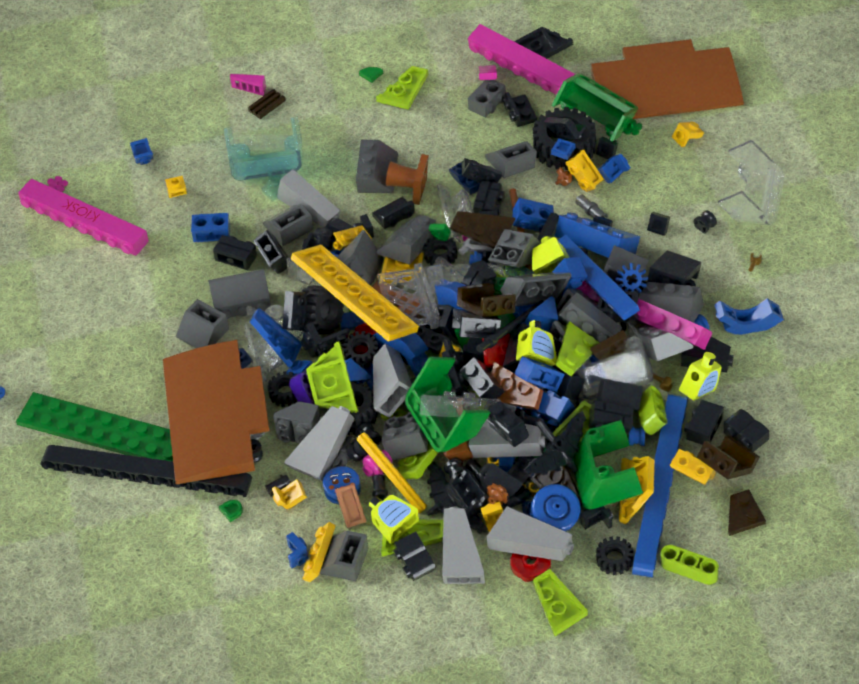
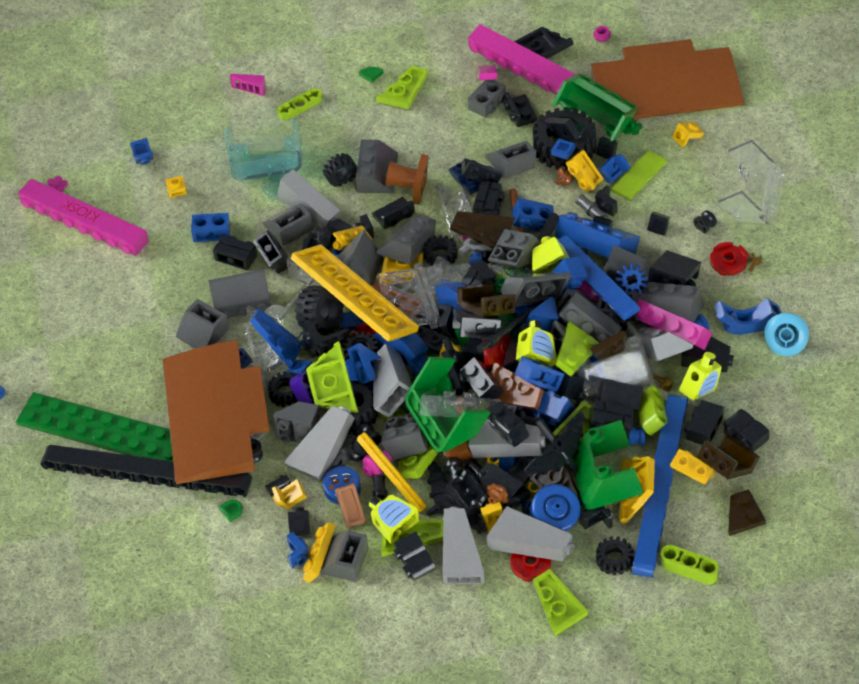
(266, 102): dark brown tile -> none
(294, 310): black bracket -> none
(299, 521): none -> black bracket
(306, 98): none -> lime beam
(345, 165): none -> black tyre
(361, 360): none -> blue slope
(440, 231): green tile -> none
(602, 34): none -> dark pink plate
(605, 202): none -> black bracket
(639, 175): none -> lime piece
(728, 267): none -> red plate
(786, 334): none -> medium azure hat

